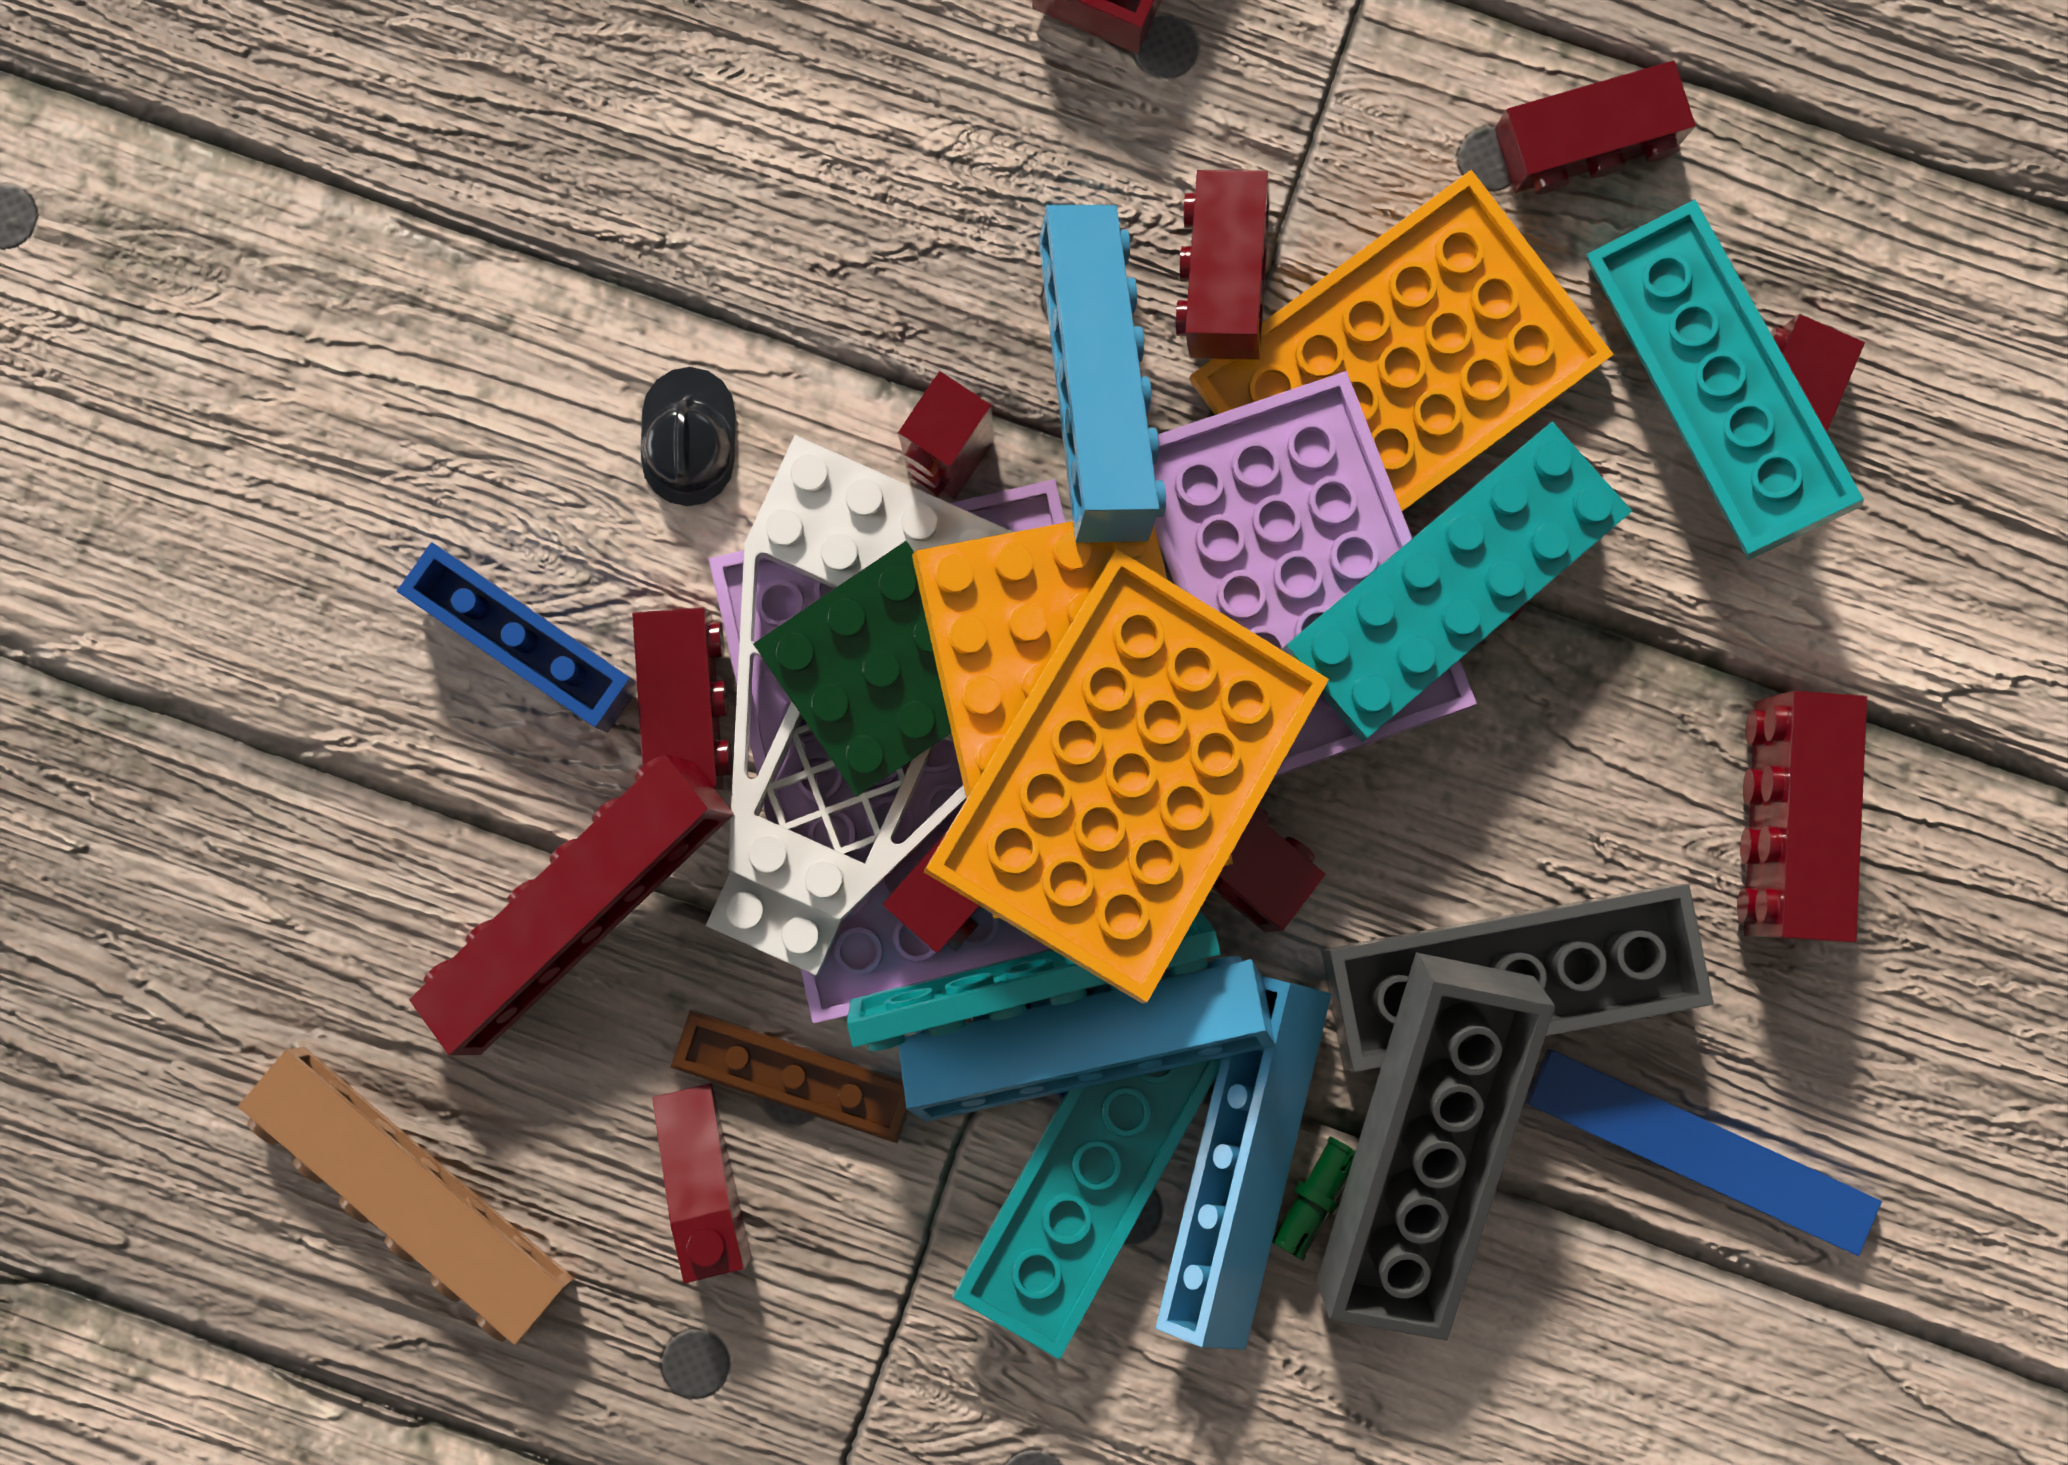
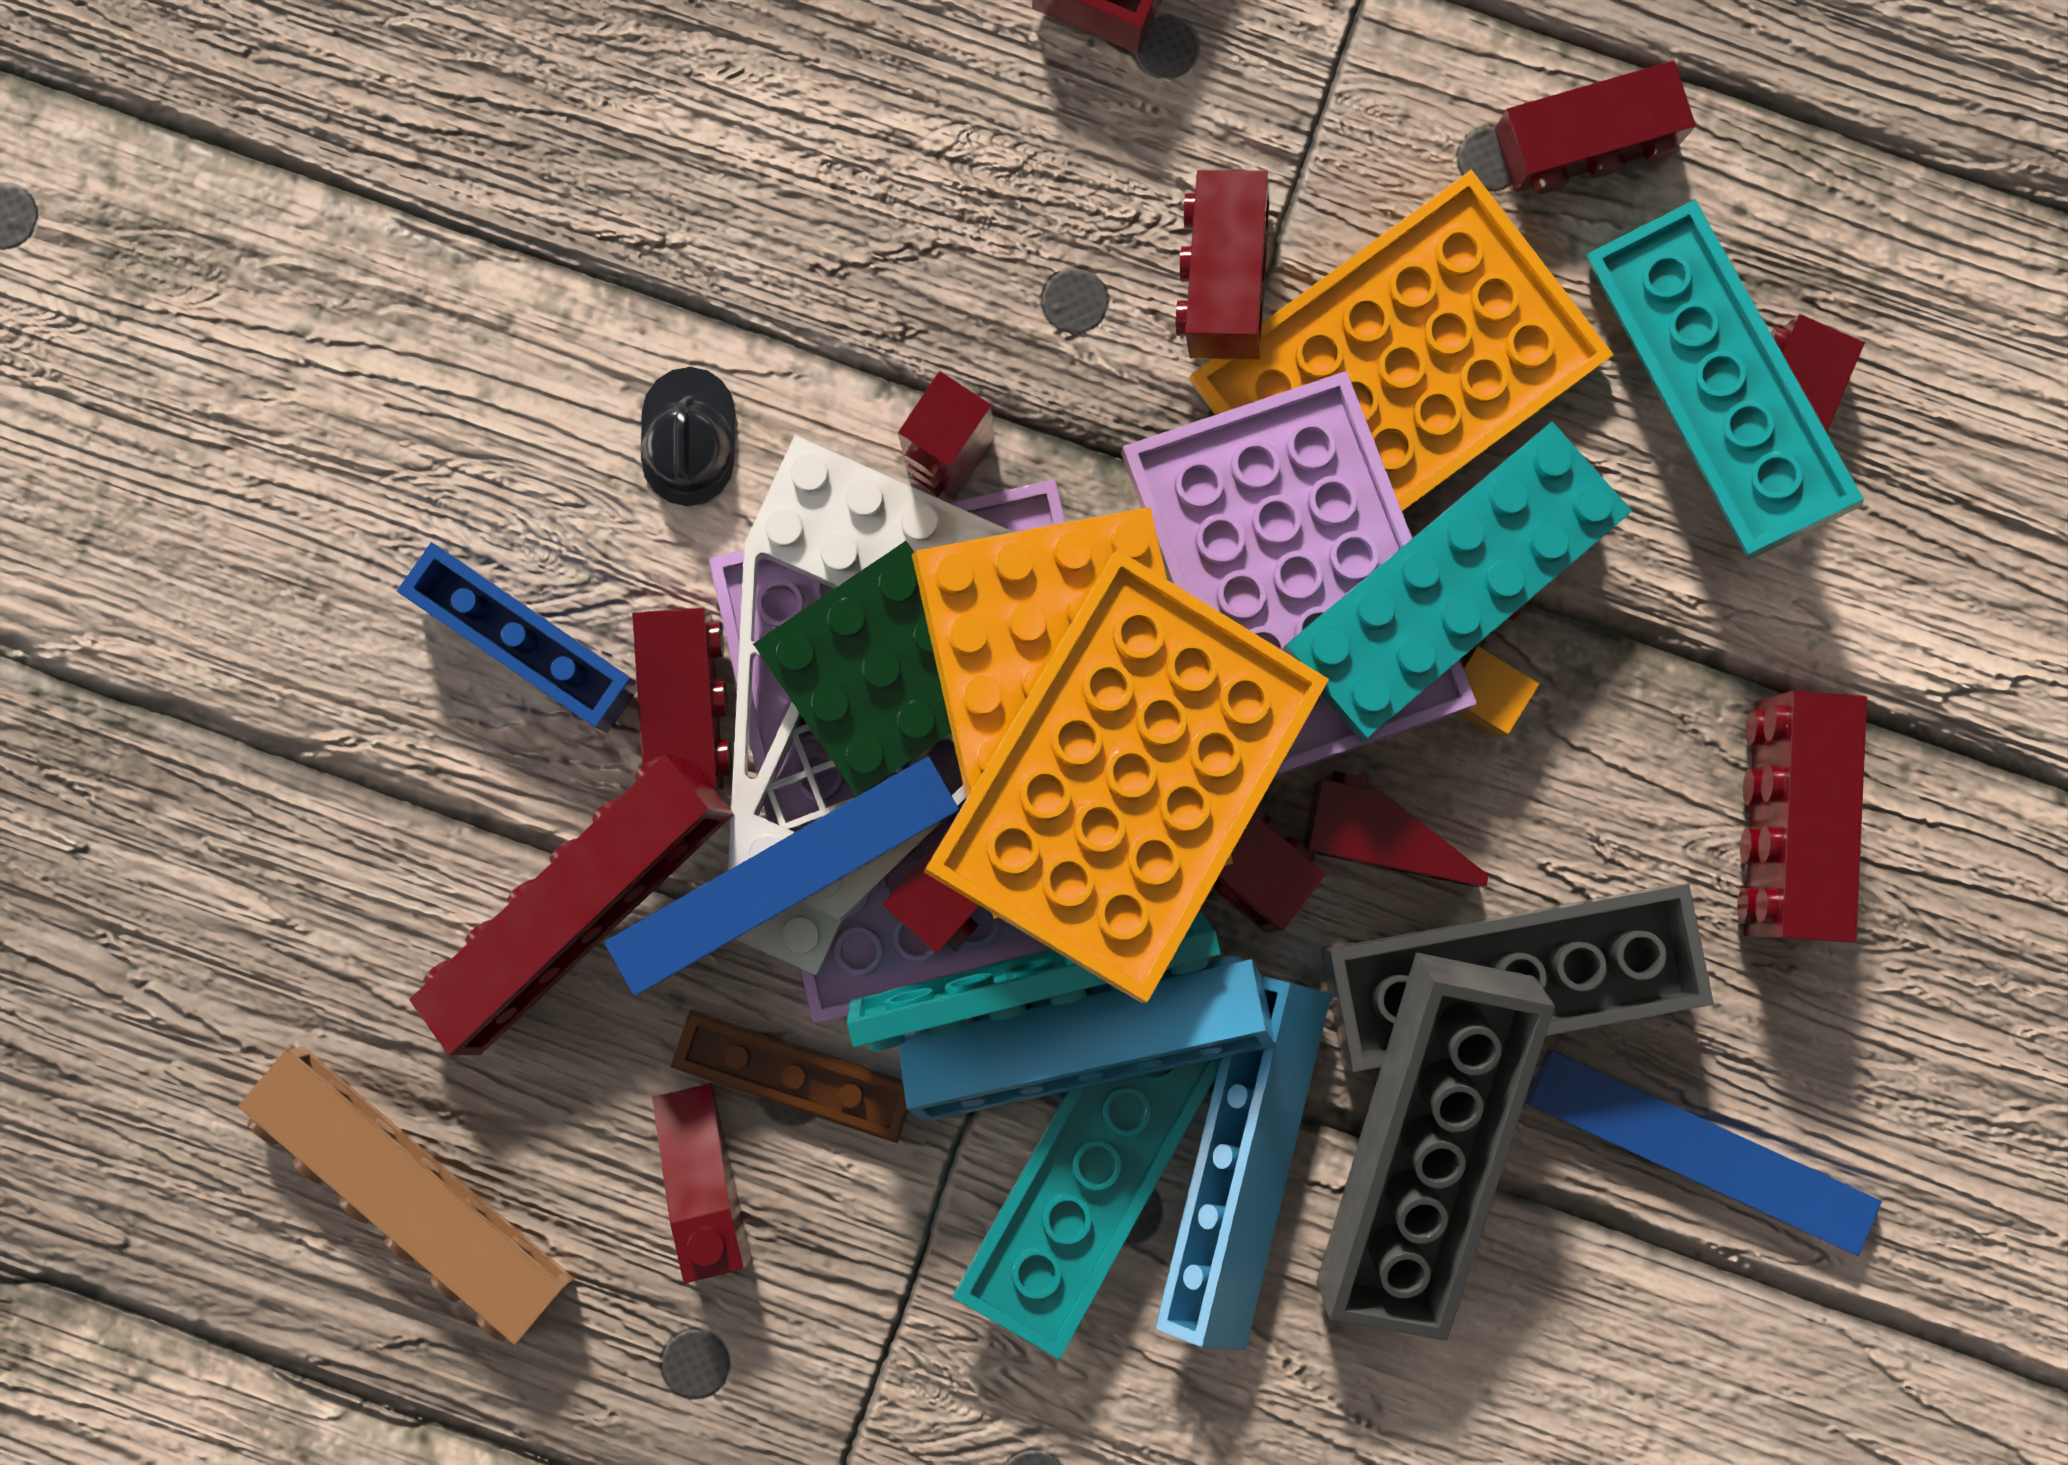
(781, 876): none -> blue tile
(1099, 375): dark azure brick -> none
(1315, 1199): dark green pin -> none
(1375, 831): none -> dark red slope
(1498, 691): none -> light orange brick

